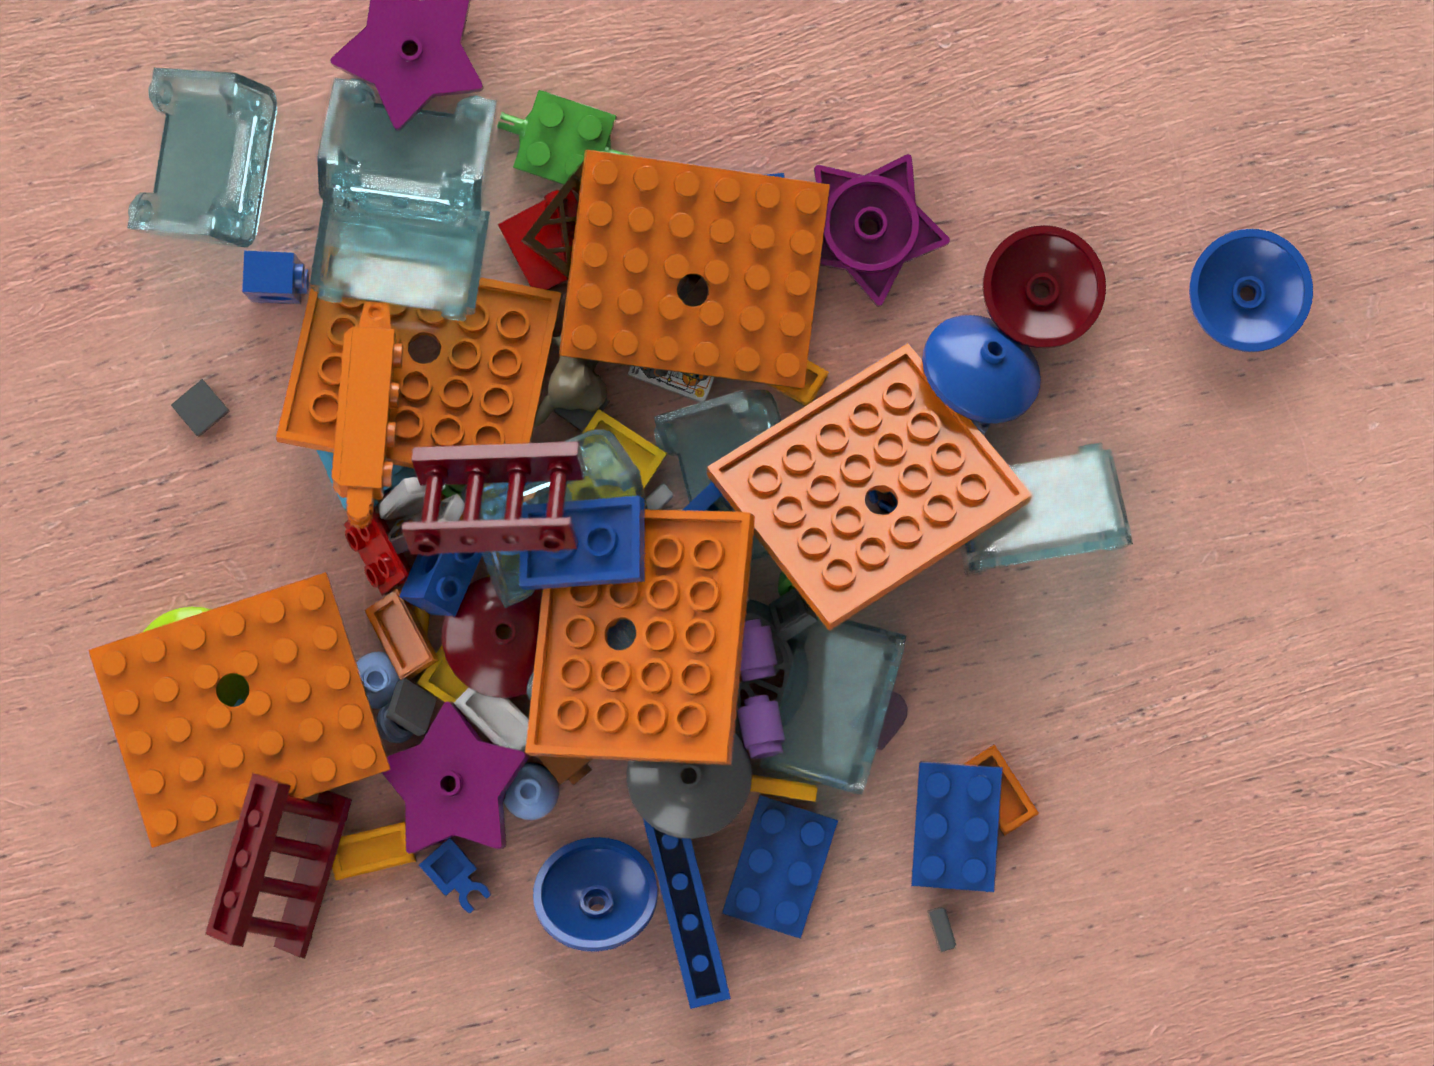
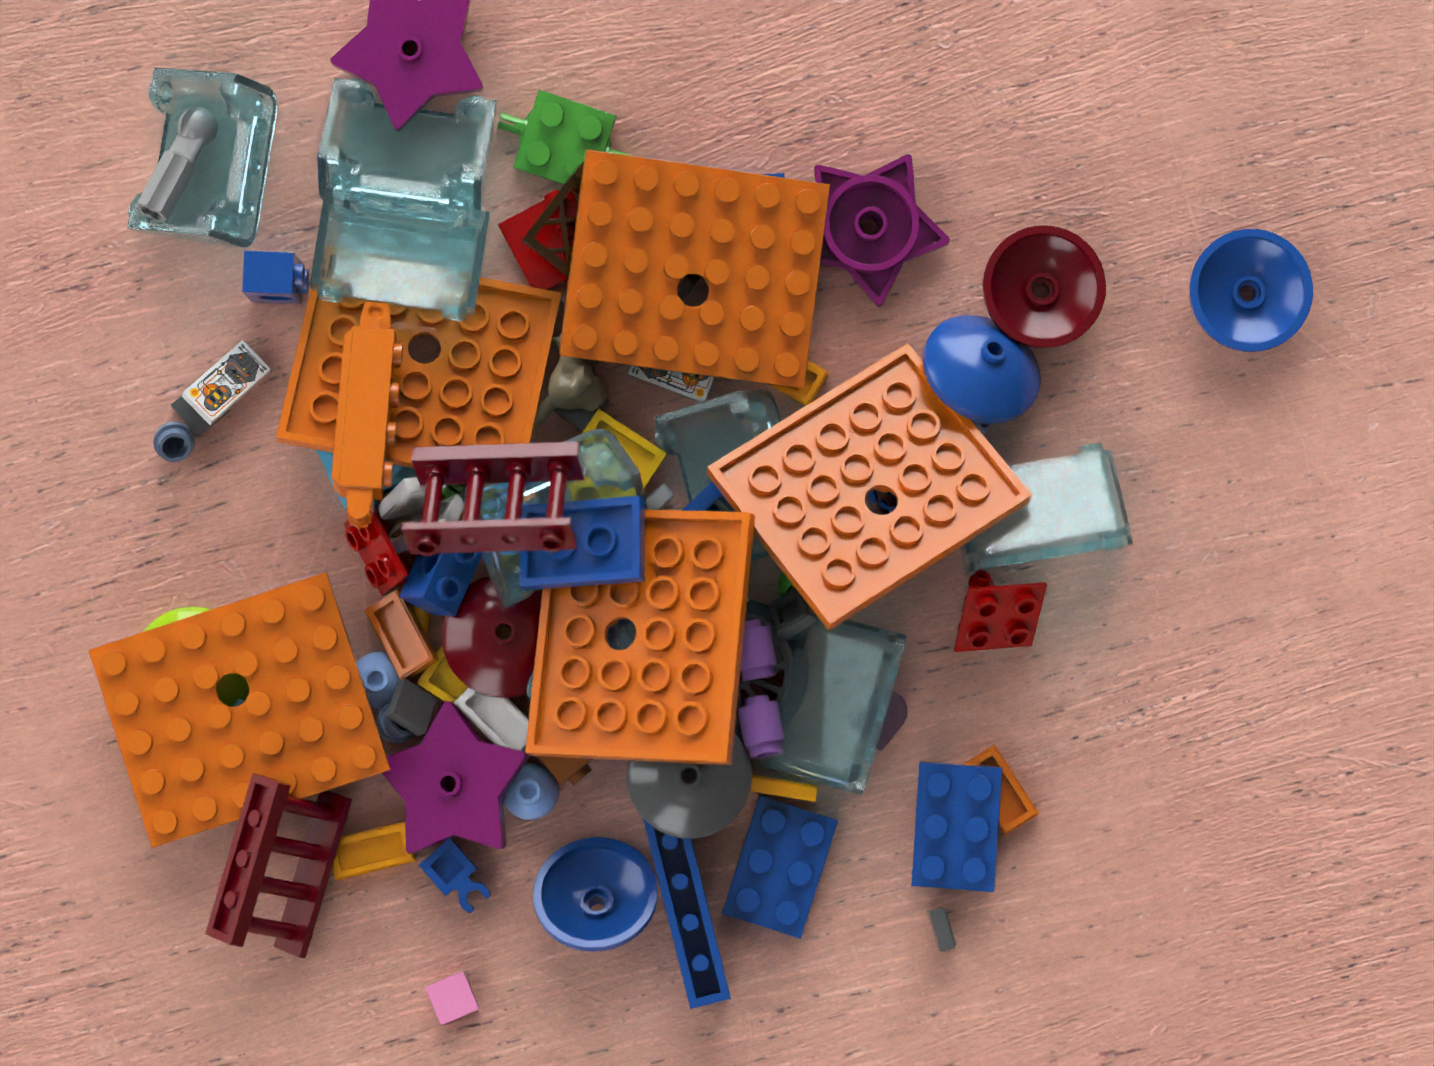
(174, 441): none -> sand blue plate
(195, 129): none -> light grey piece
(226, 382): none -> tile
(452, 997): none -> bright pink tile
(998, 614): none -> red hinge

